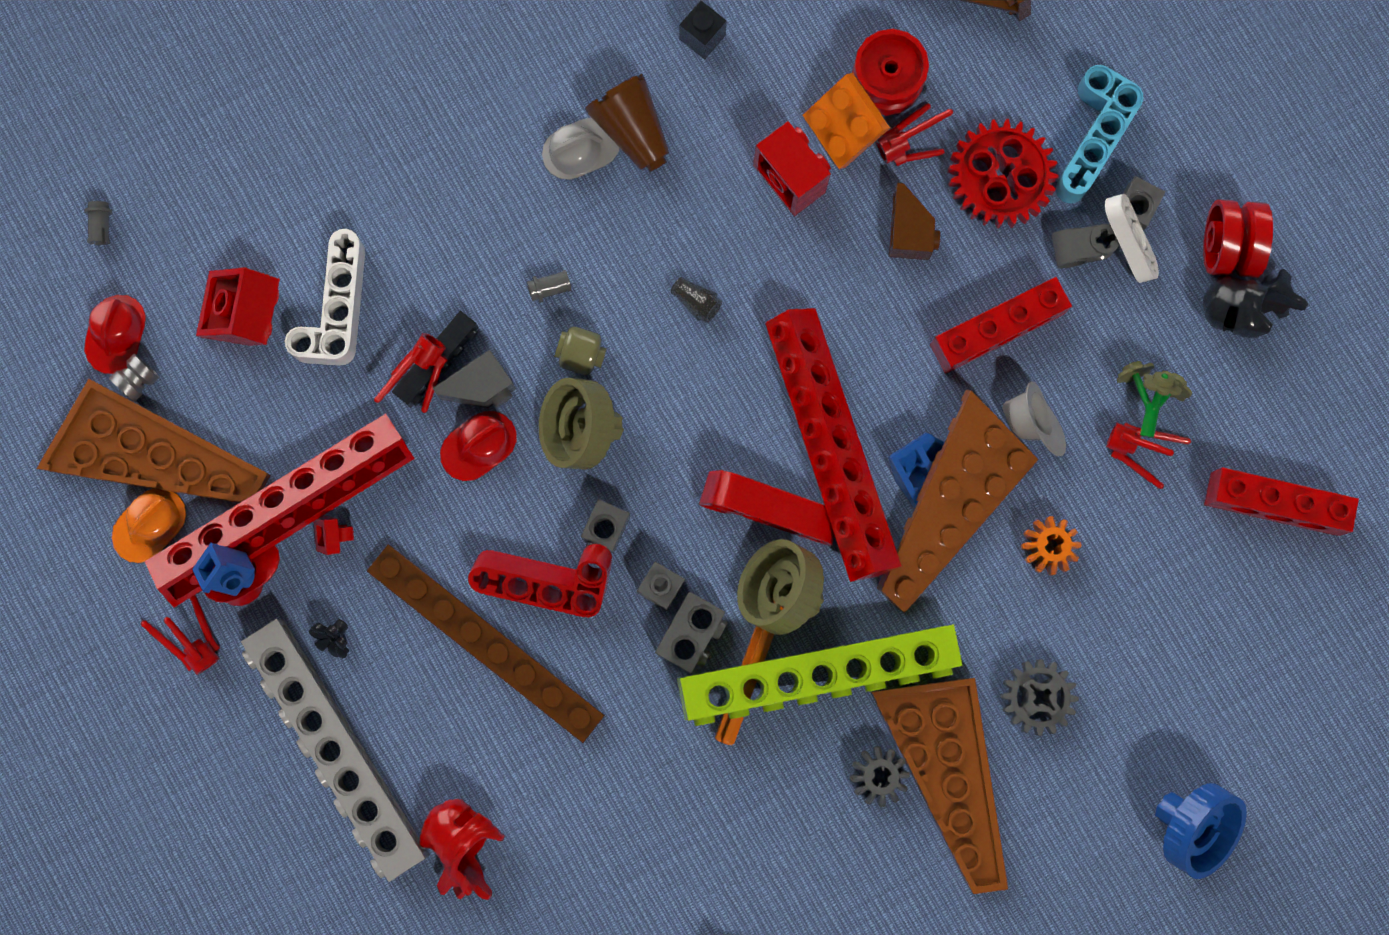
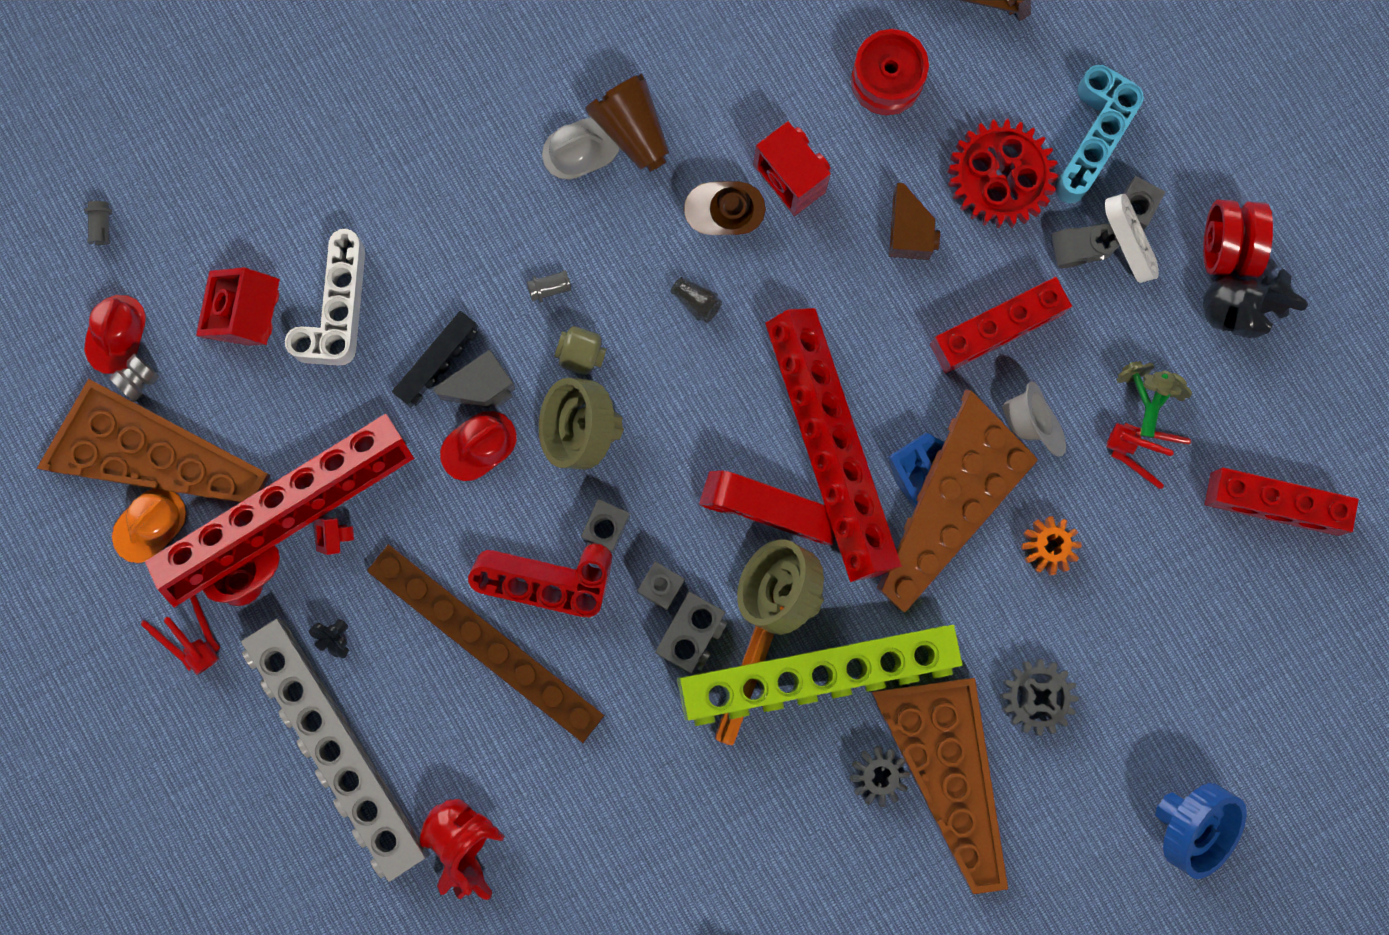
(231, 571): blue brick -> none
(424, 353): red plant -> none
(702, 29): black brick -> none
(724, 208): none -> reddish brown piece
(846, 121): orange plate -> none
(894, 143): red plant -> none

